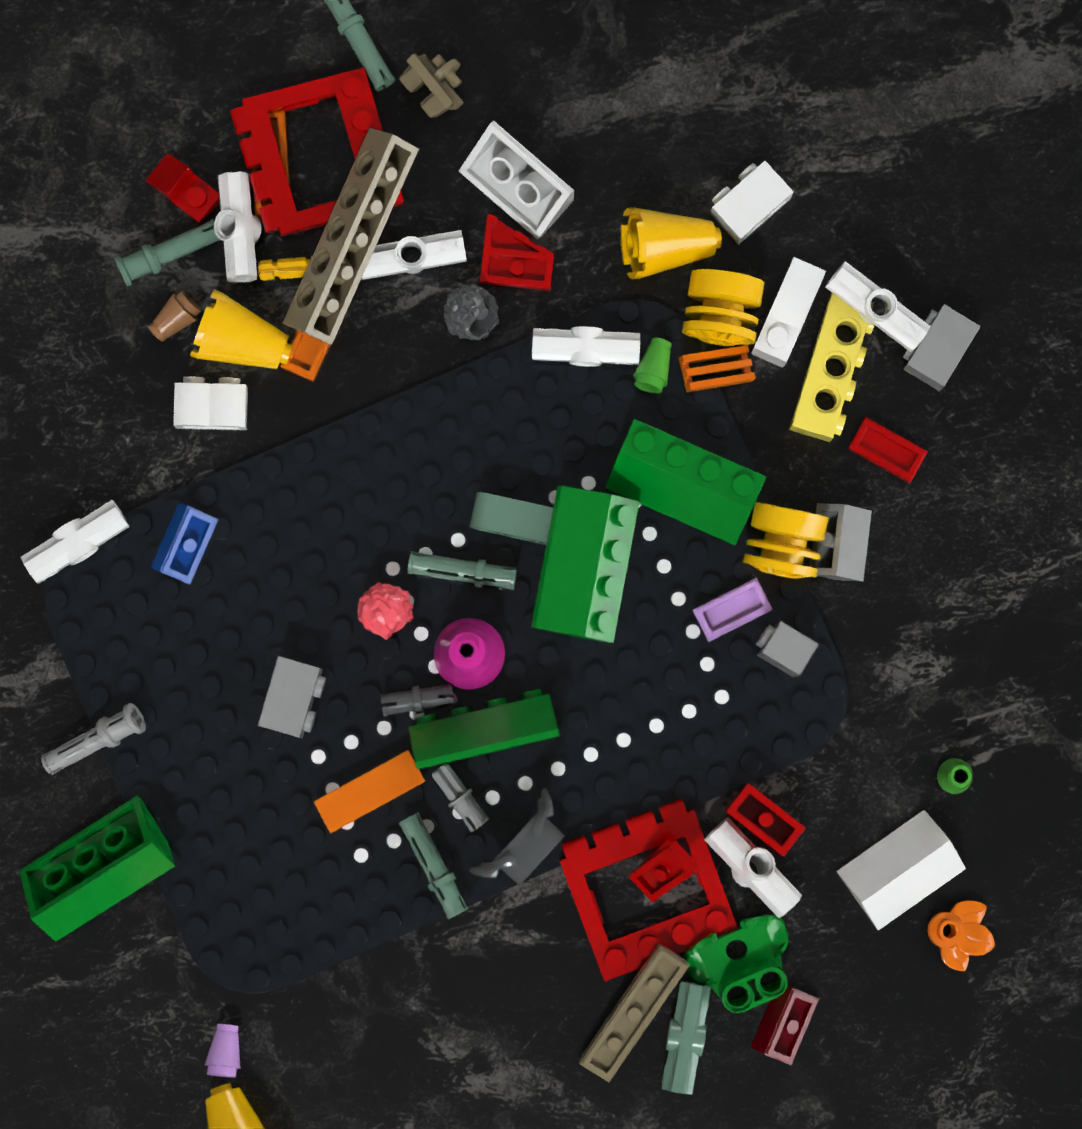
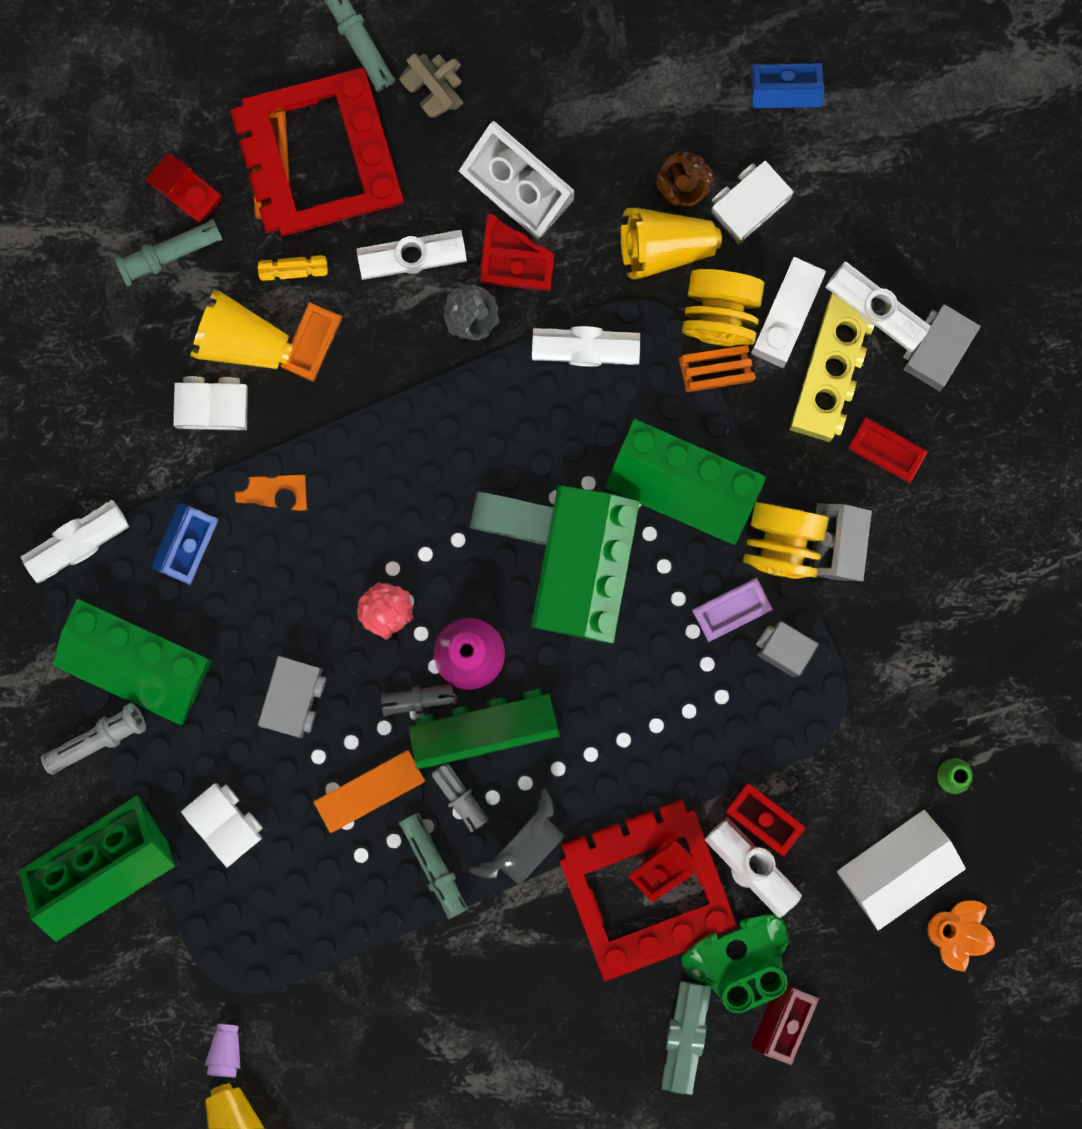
(130, 662): none -> green slope
(174, 316): medium nougat cone -> none
(222, 823): none -> white brick
(237, 227): white piece -> none
(263, 490): none -> orange tile
(350, 235): dark tan brick -> none
(462, 570): sand green pin -> none
(633, 1012): dark tan tile -> none
(654, 367): bright green cone -> none
(684, 179): none -> reddish brown piece
(787, 85): none -> blue slope

